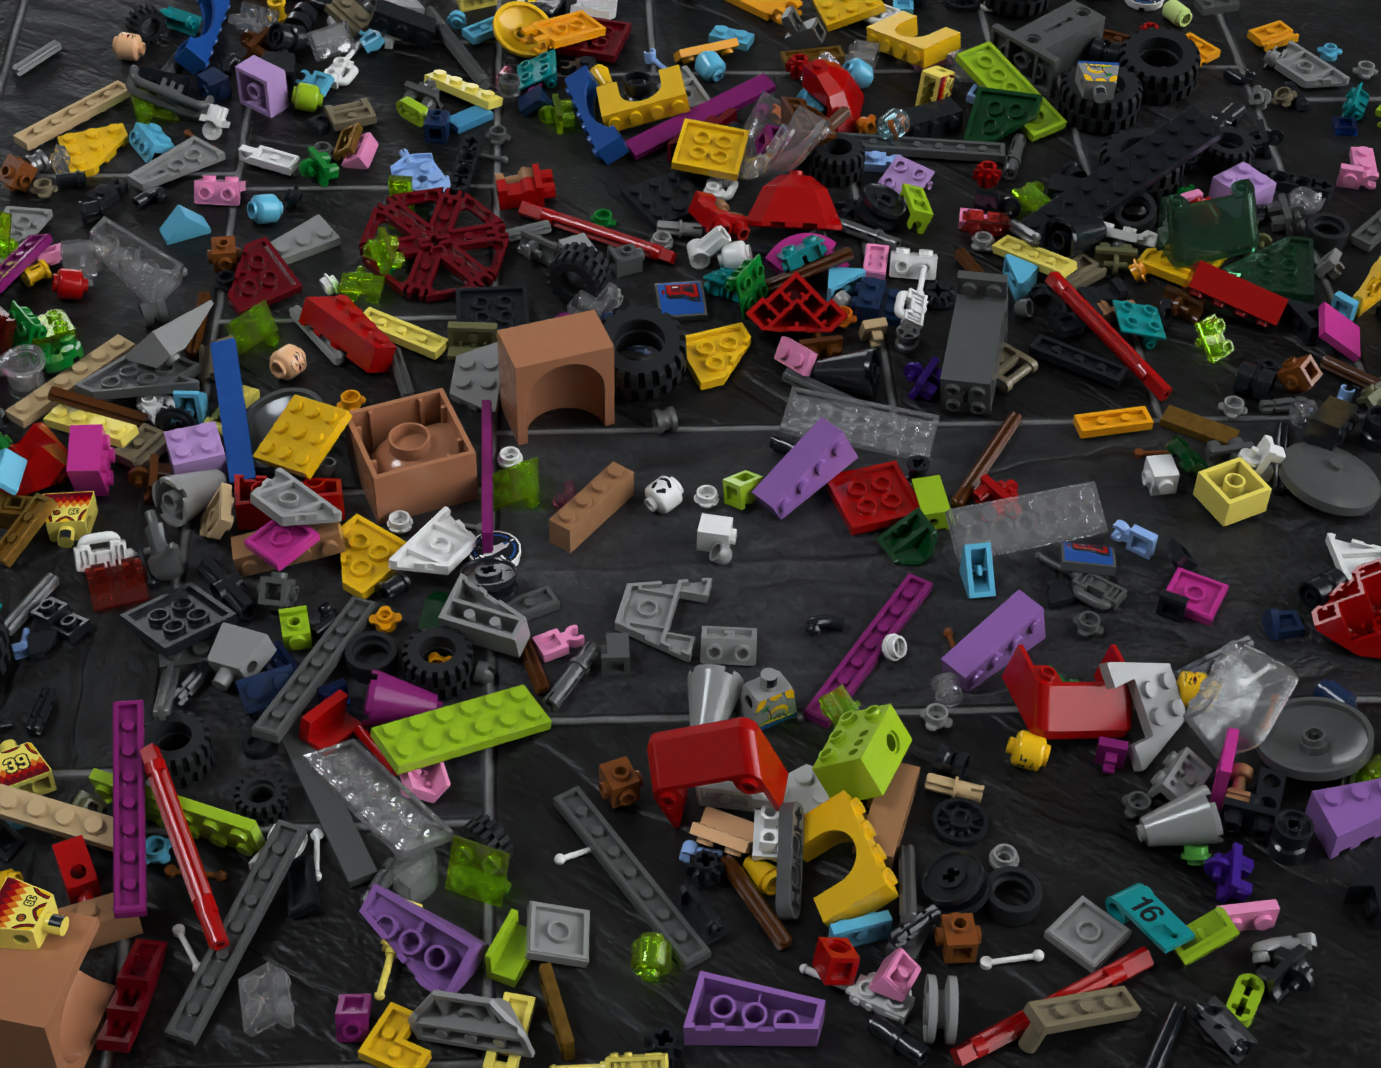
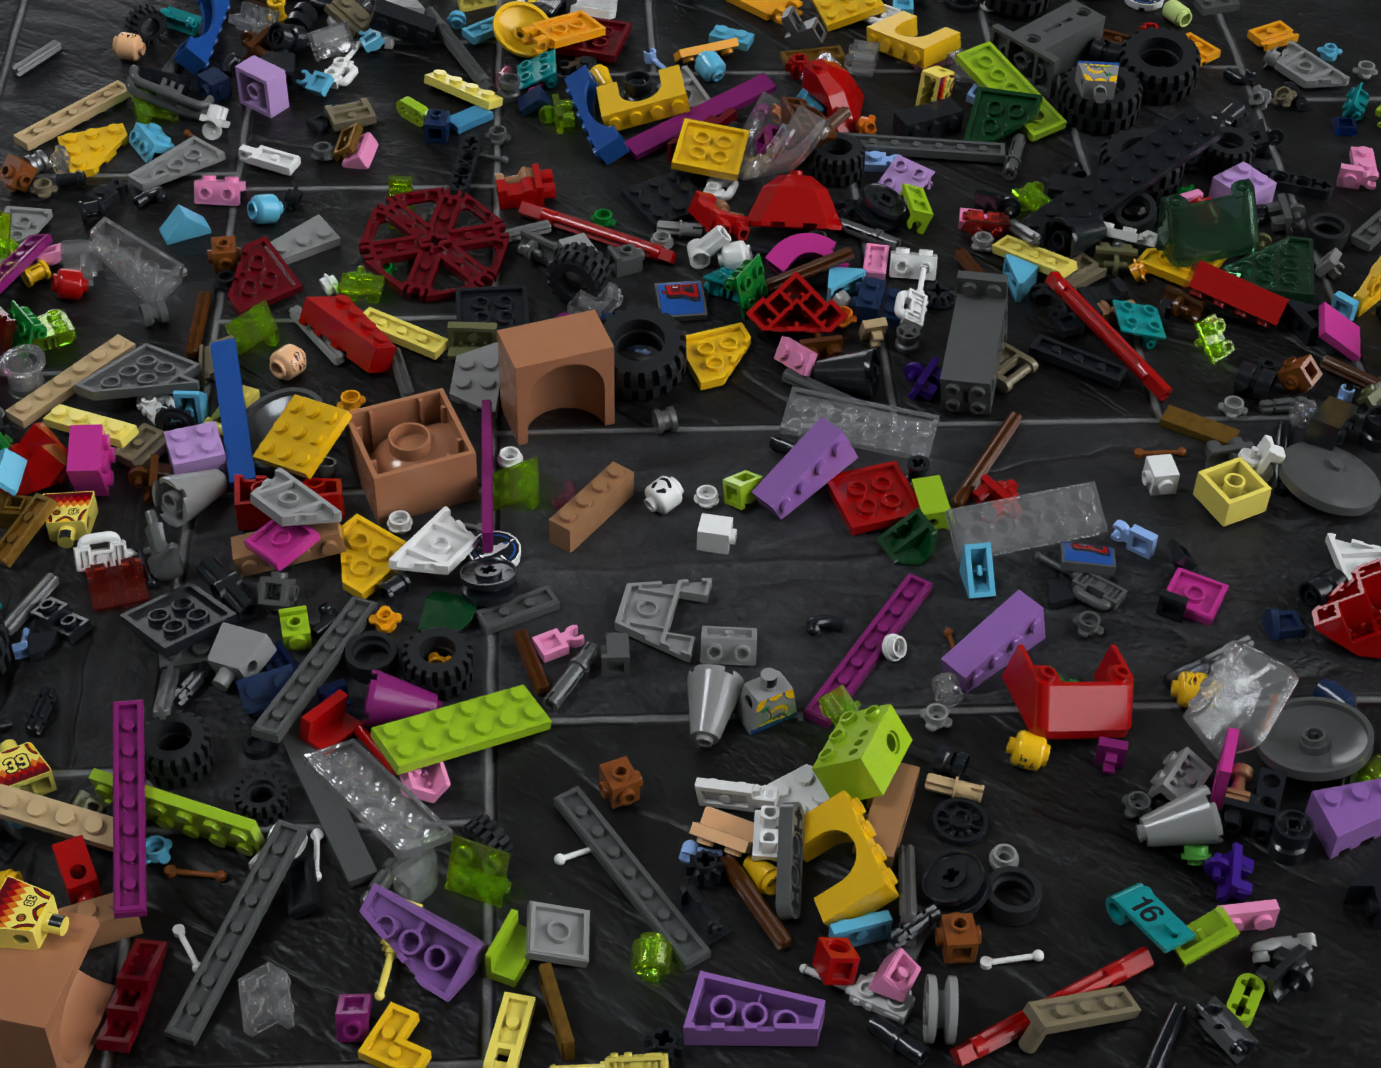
(61, 353): green plate -> none
(97, 406): reddish brown axle -> none
(169, 340): light grey wedge -> none
(184, 847): red piece -> none
(217, 515): tan plate -> none
(306, 97): lime head -> none
(319, 167): green hips -> none
(382, 250): clear neon green hips -> none
(422, 169): light blue plate -> none
(424, 93): dark grey hips -> none
(470, 1023): light grey wedge -> none
(484, 619): light grey wedge -> none
(484, 672): dark grey hinge -> none
(710, 755): red windscreen -> none
(720, 553): light grey hinge -> none
(793, 254): teal hinge -> none
(860, 72): medium azure head -> none
(893, 124): clear light blue head -> none
(987, 174): red gear -> none
(1024, 308): dark grey hinge -> none
(1087, 934): light grey tile -> none
(1113, 422): light orange plate -> none
(1156, 703): light grey wing -> none
(1189, 460): dark green plate -> none
(1308, 198): clear hair -> none

